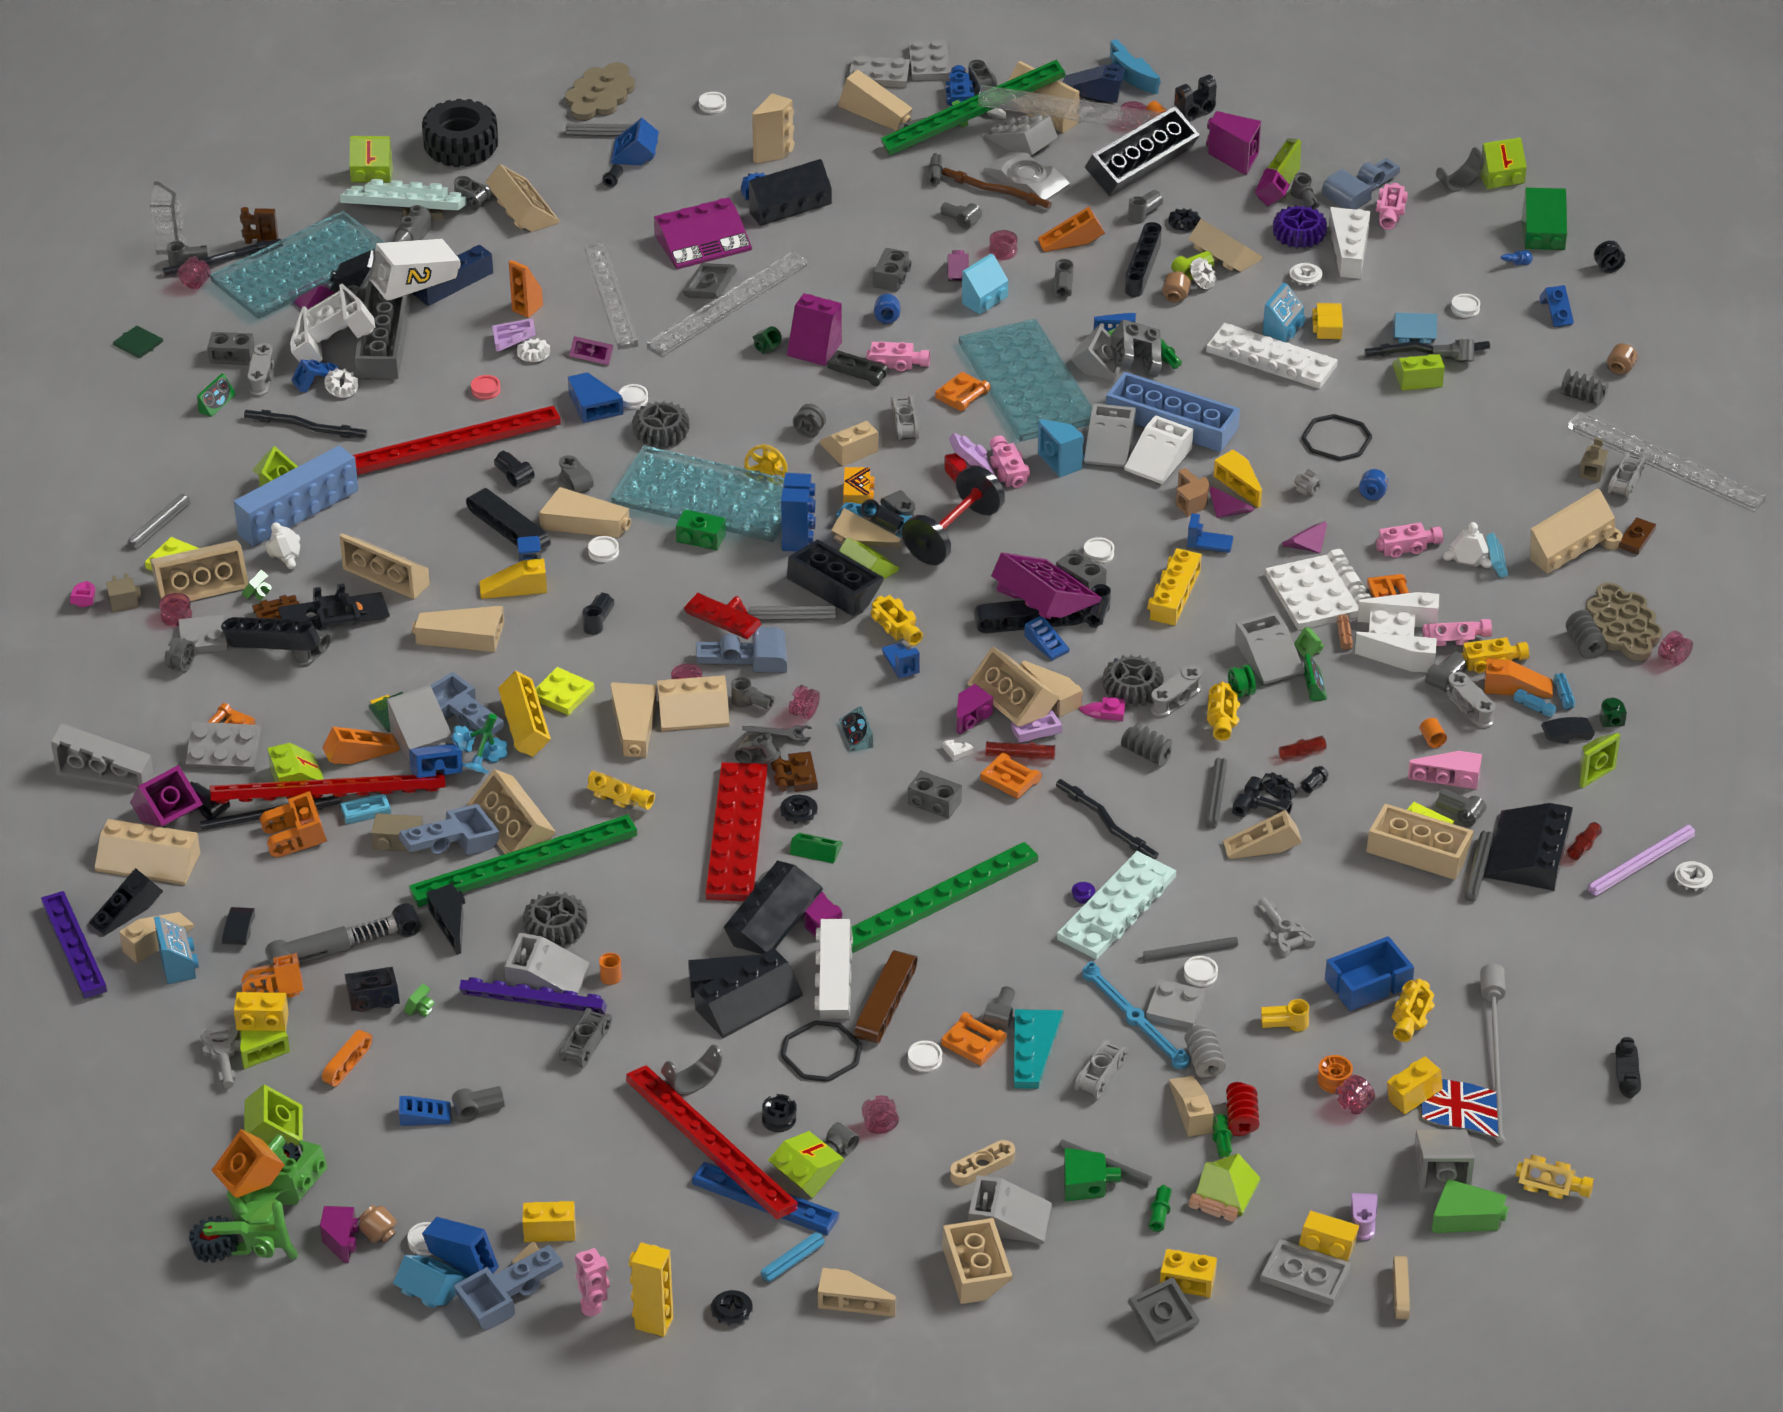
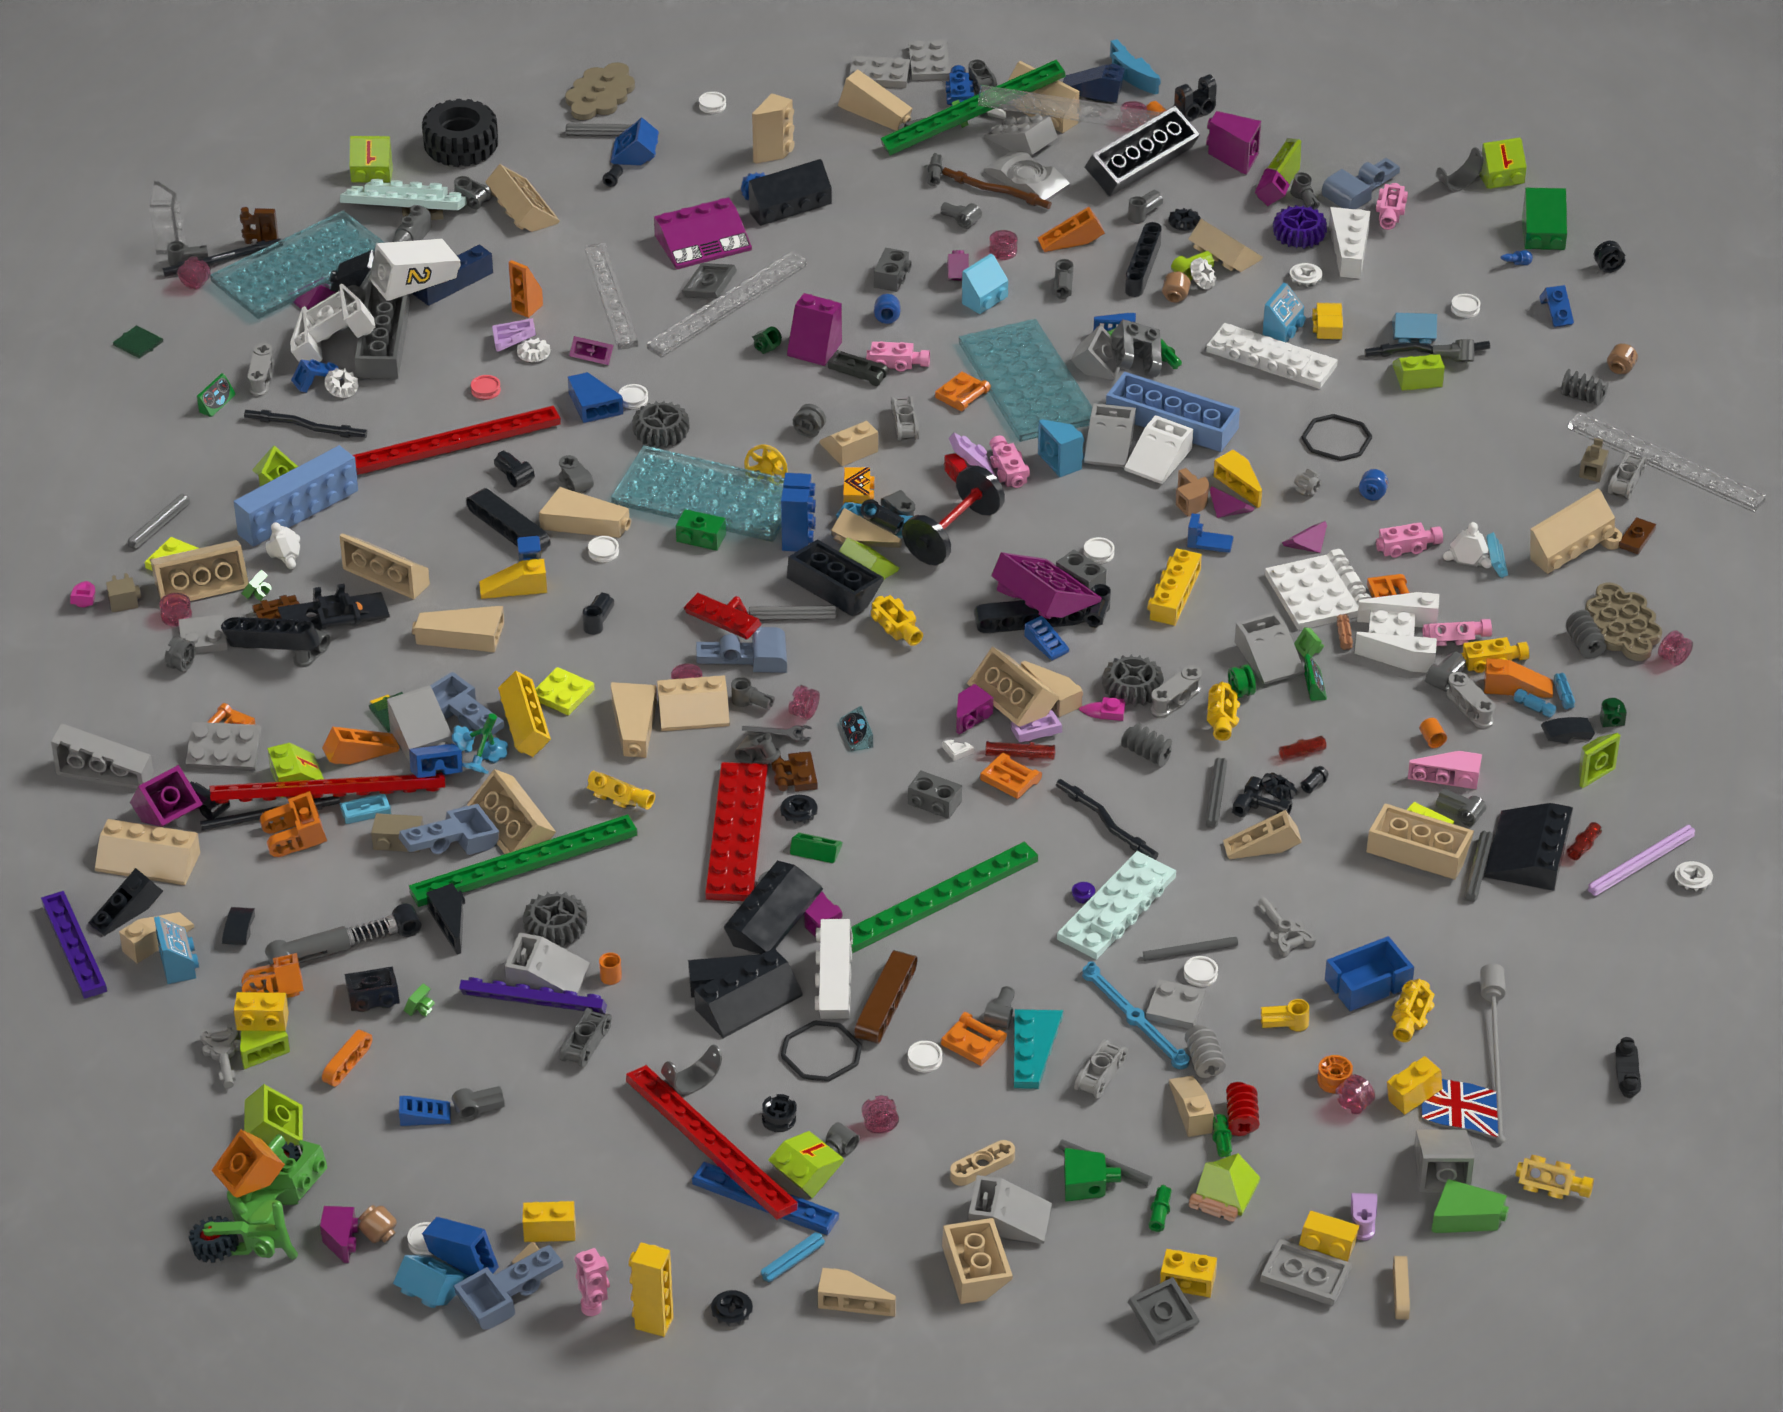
(230, 348): dark grey brick -> none
(902, 661): blue bracket -> none

